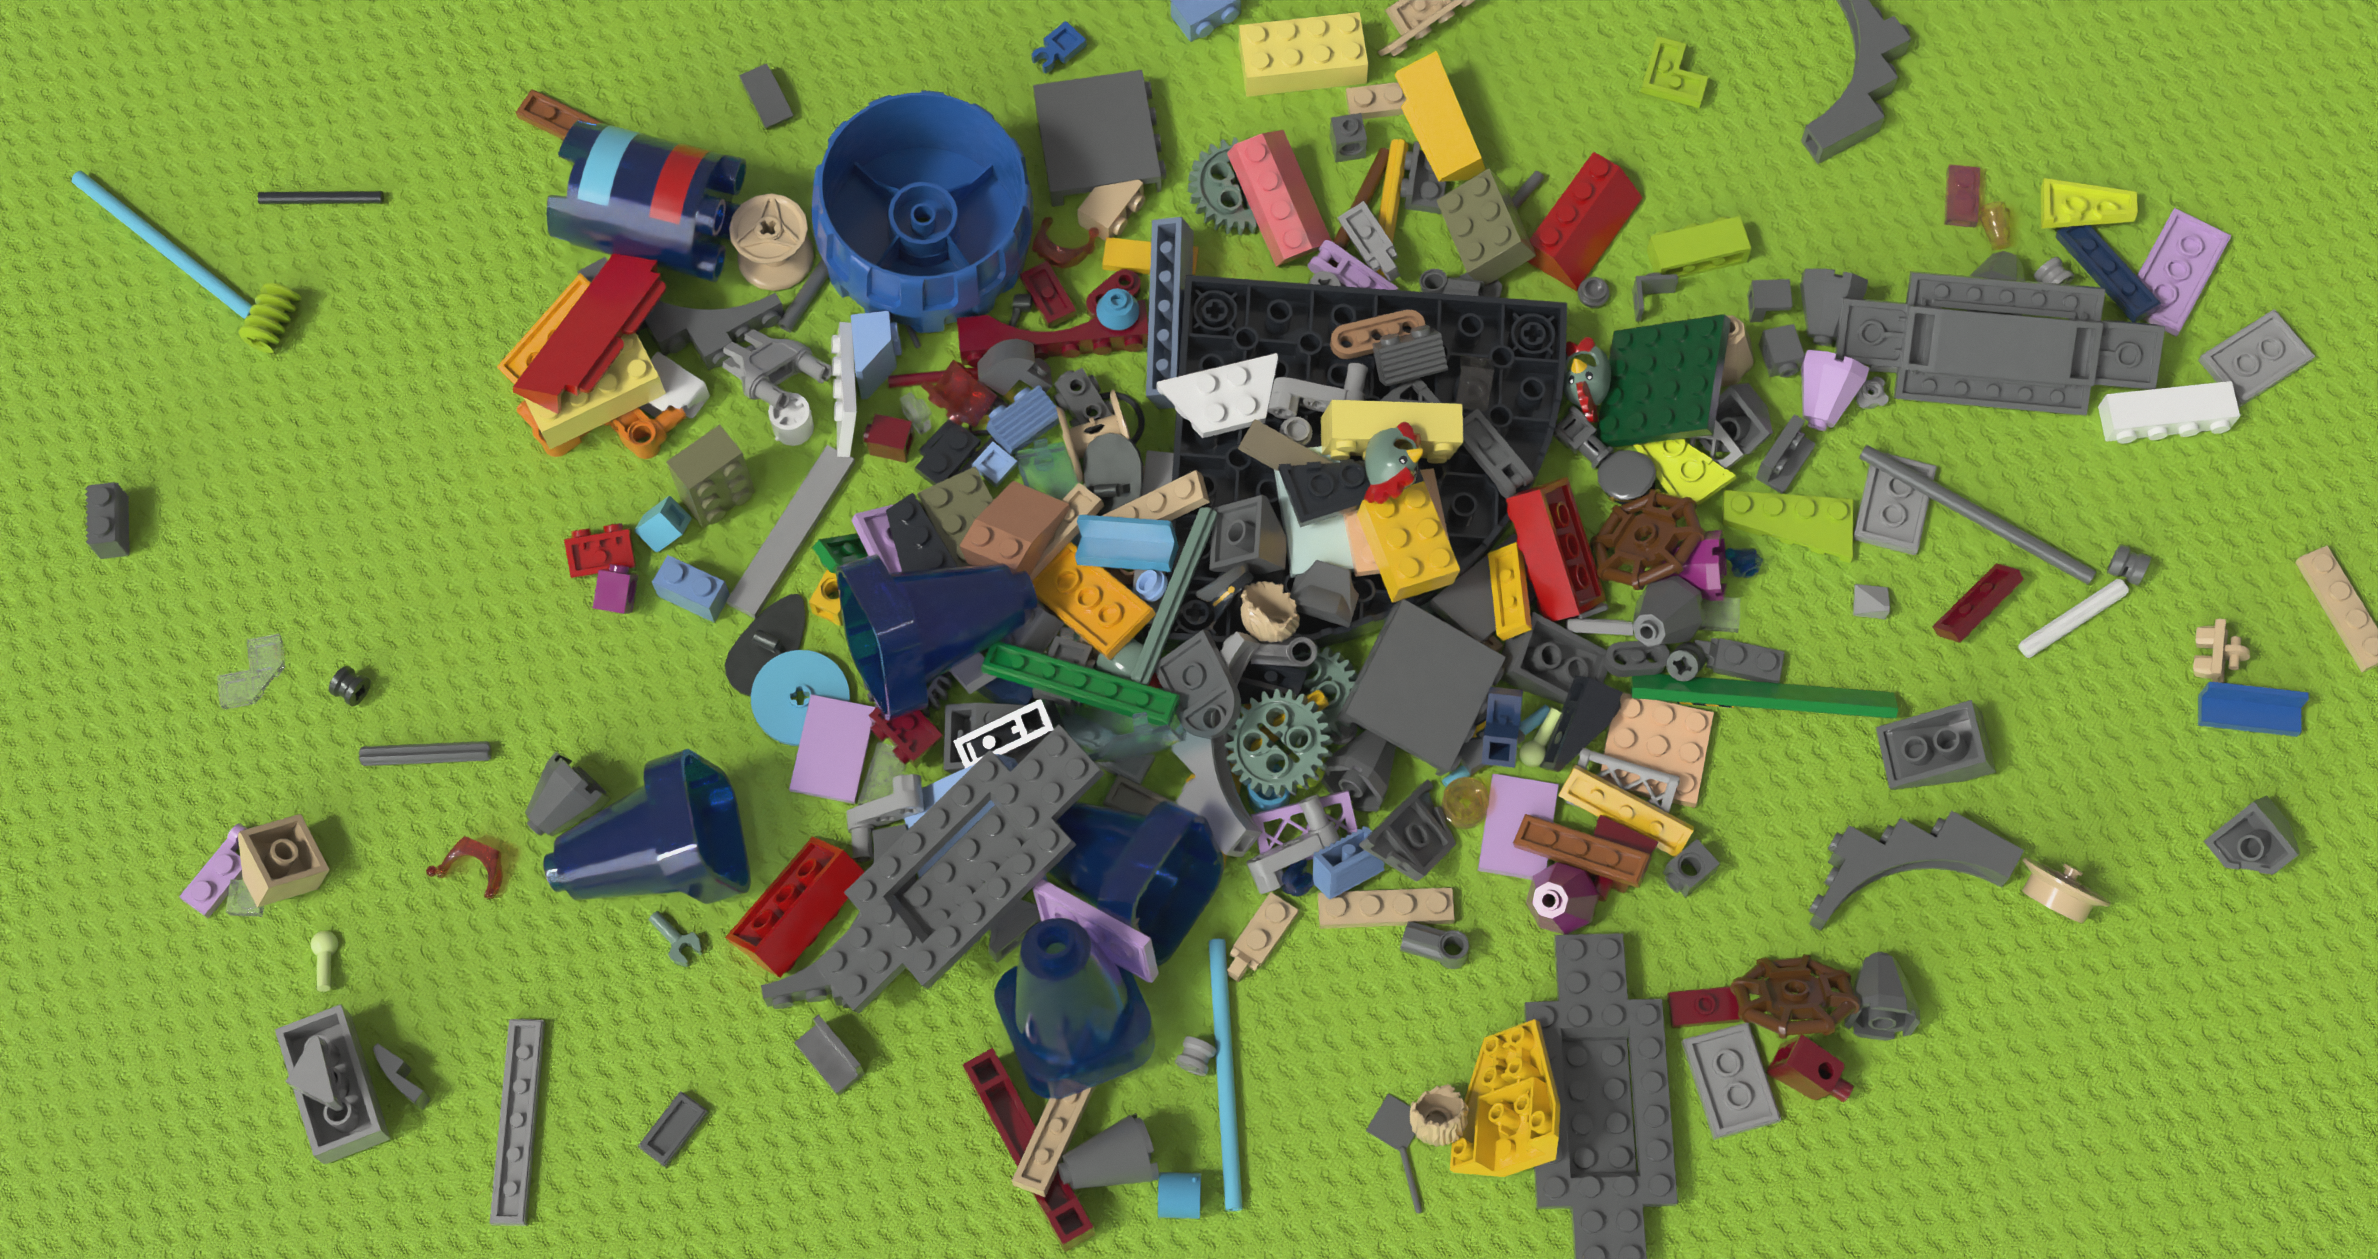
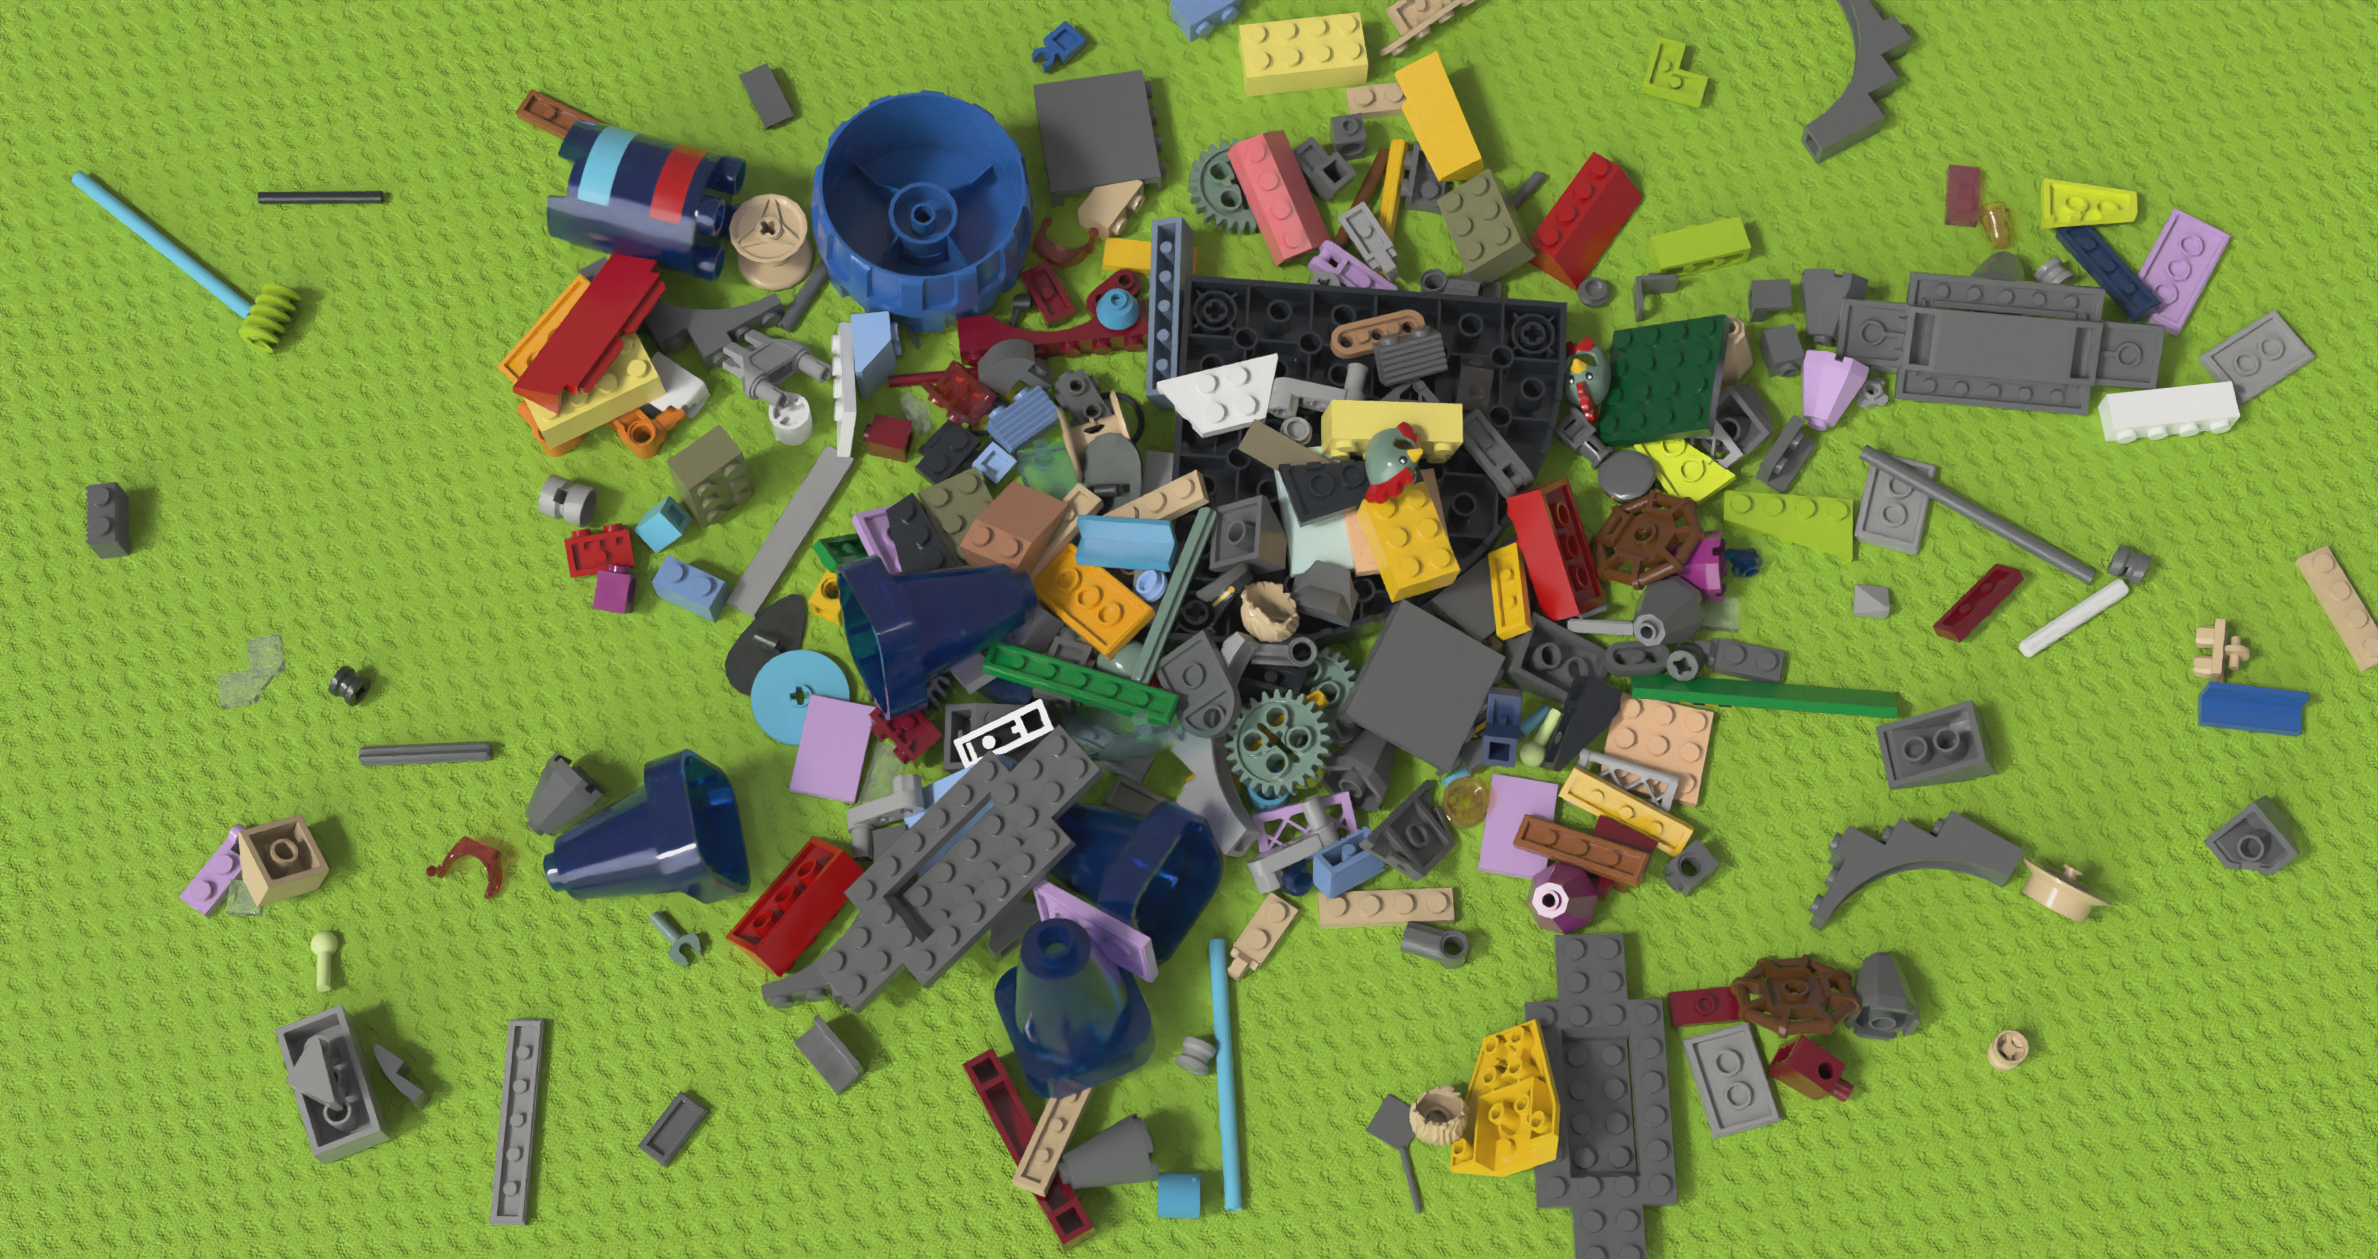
(572, 502): none -> light grey wheel
(1323, 173): none -> dark grey brick
(2012, 1045): none -> tan wheel

